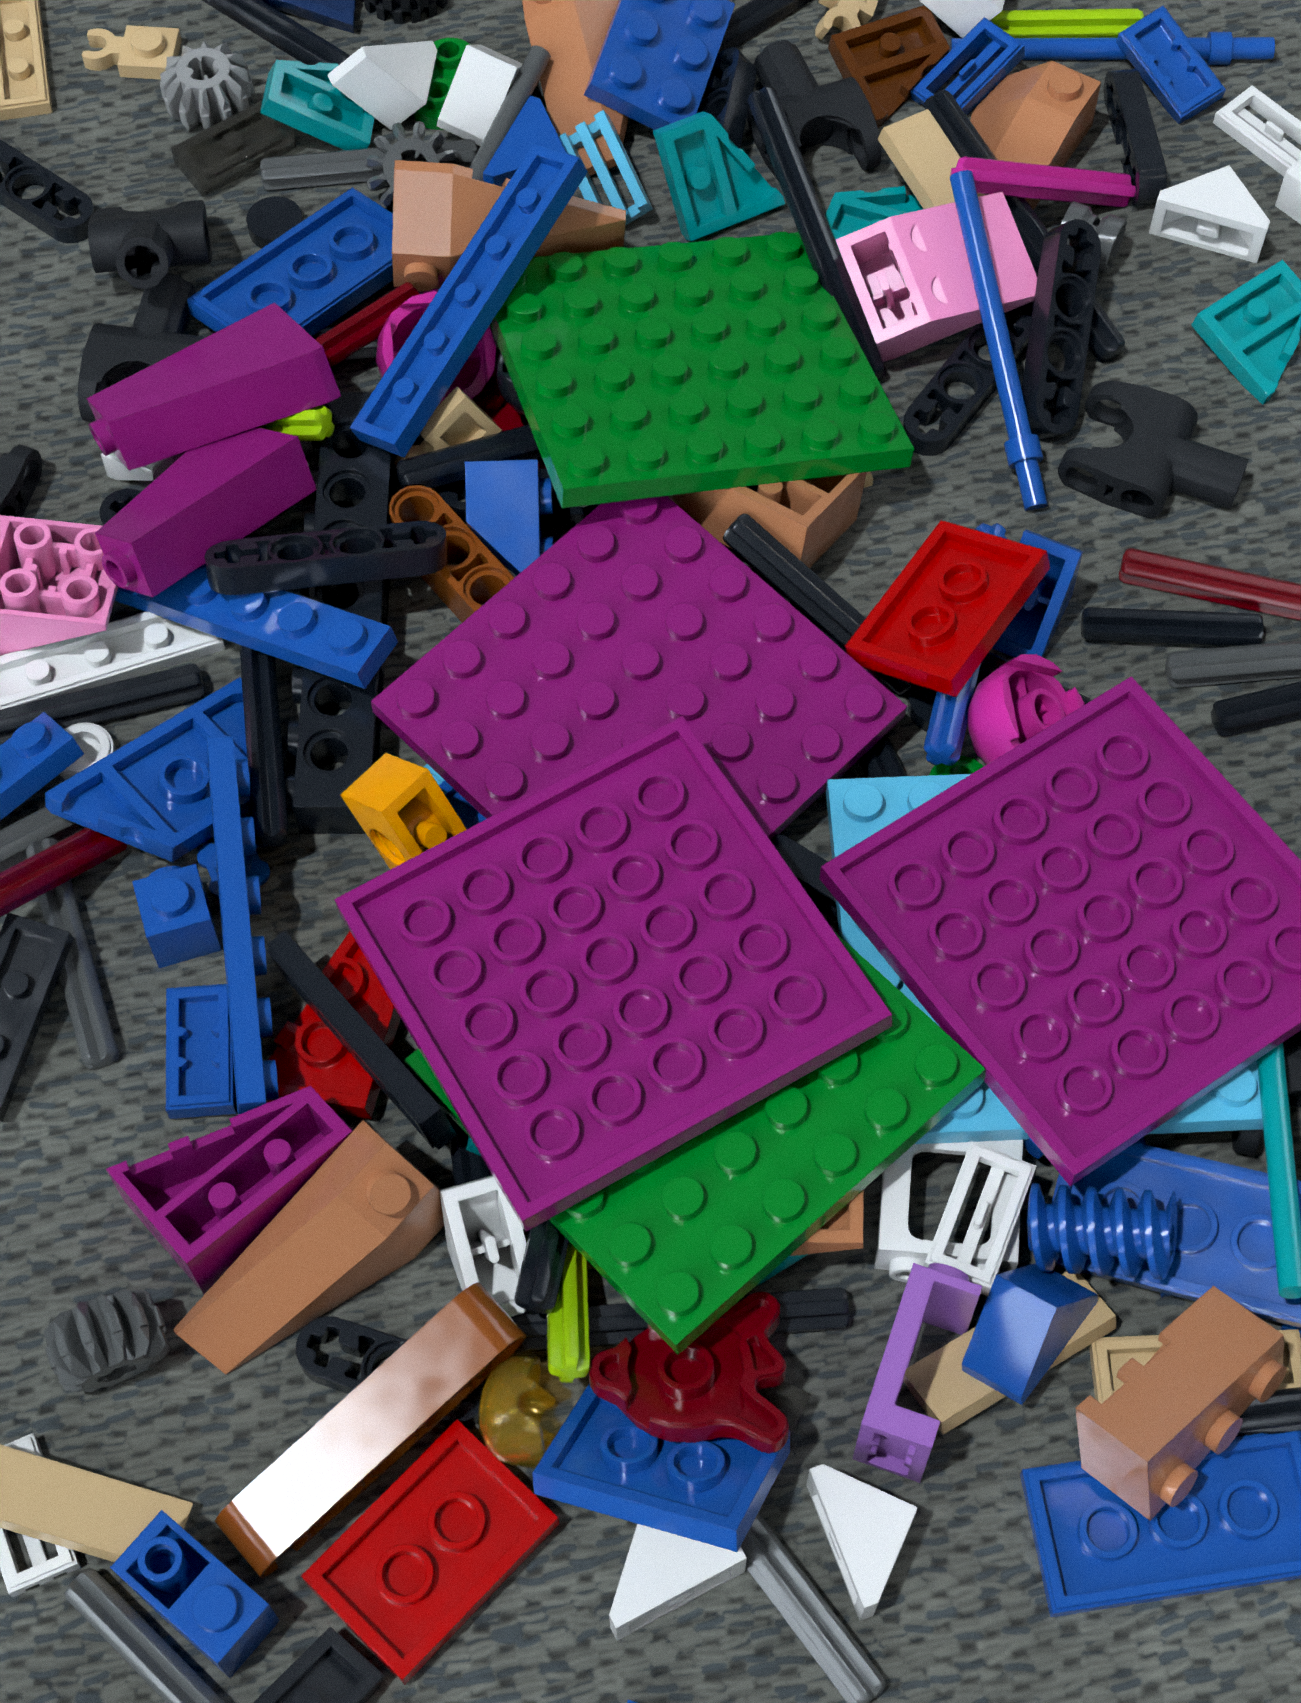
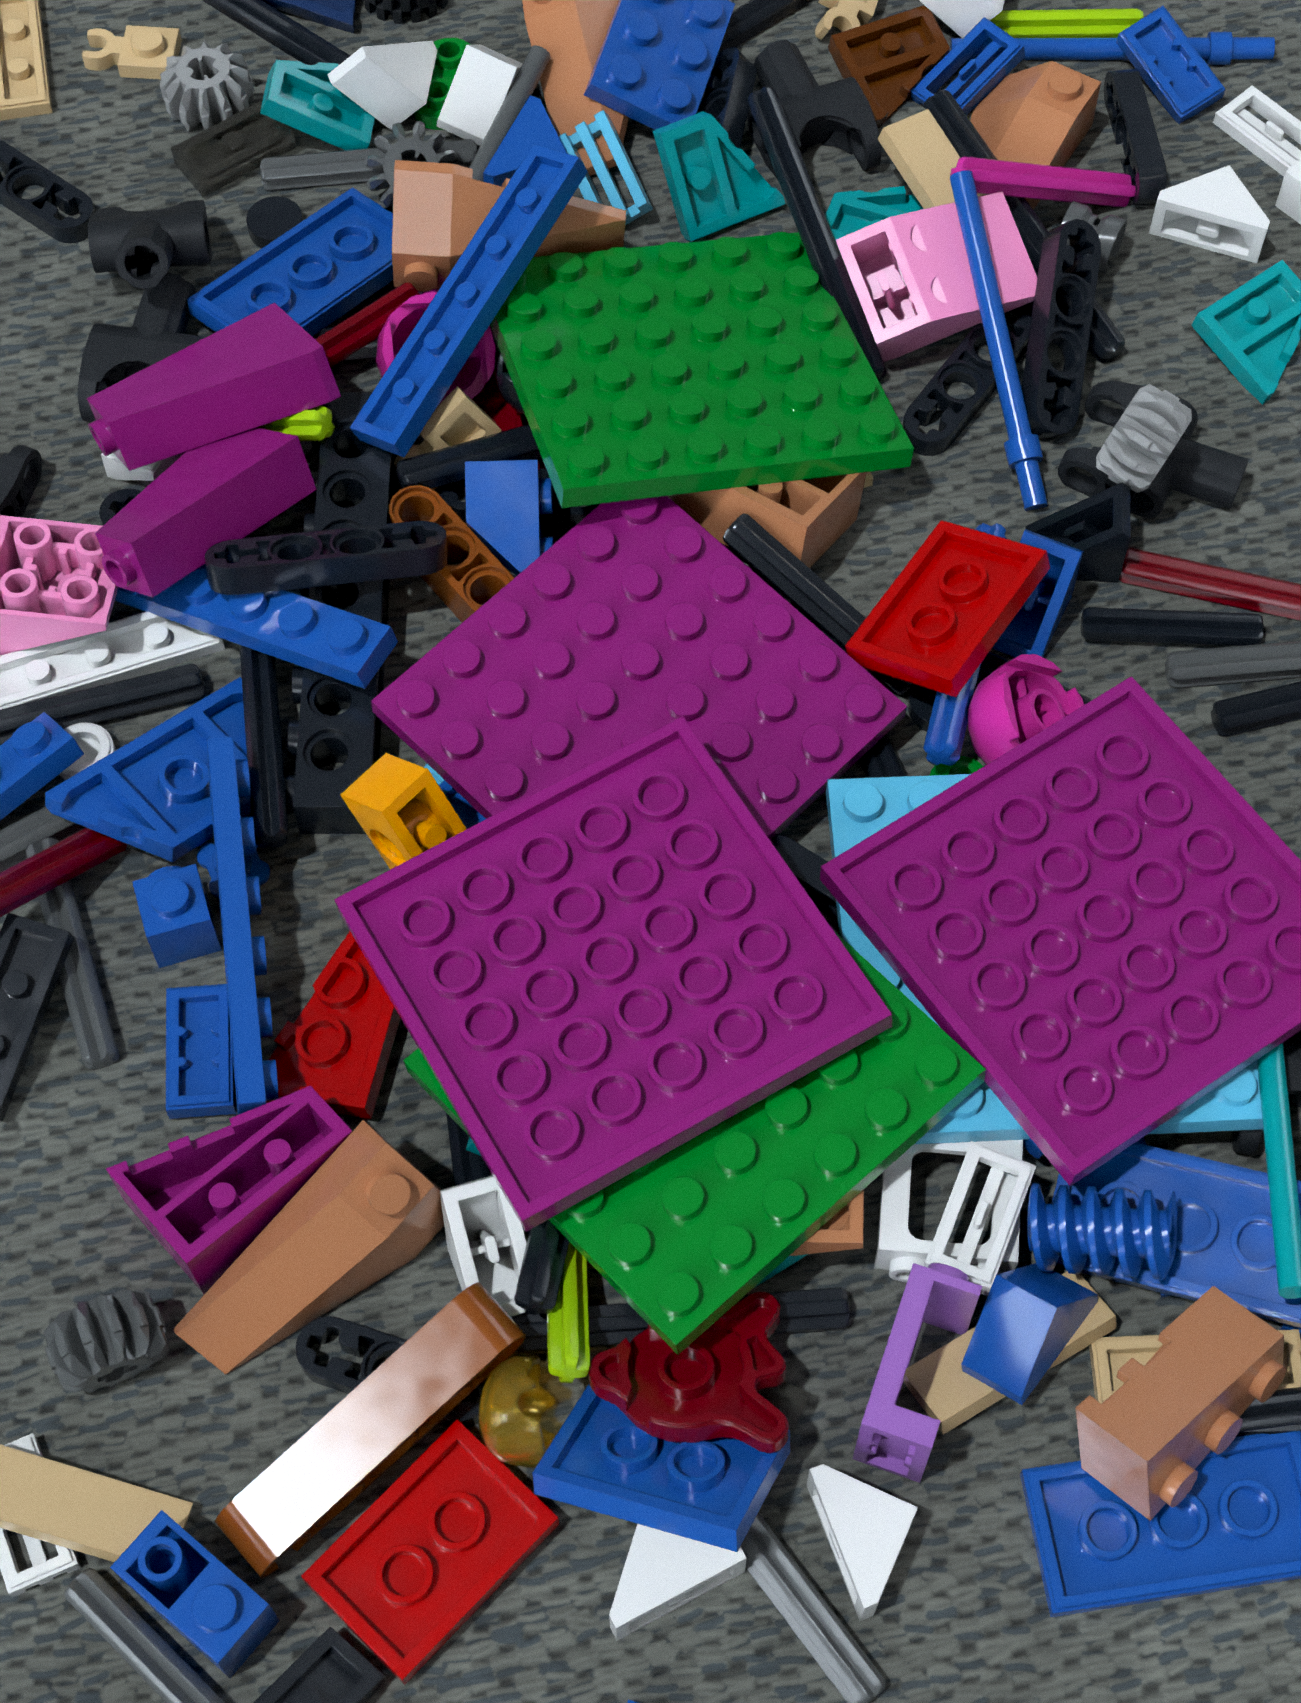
(361, 1041): black tile -> none
(1096, 527): none -> black slope
(1143, 438): none -> light grey gear

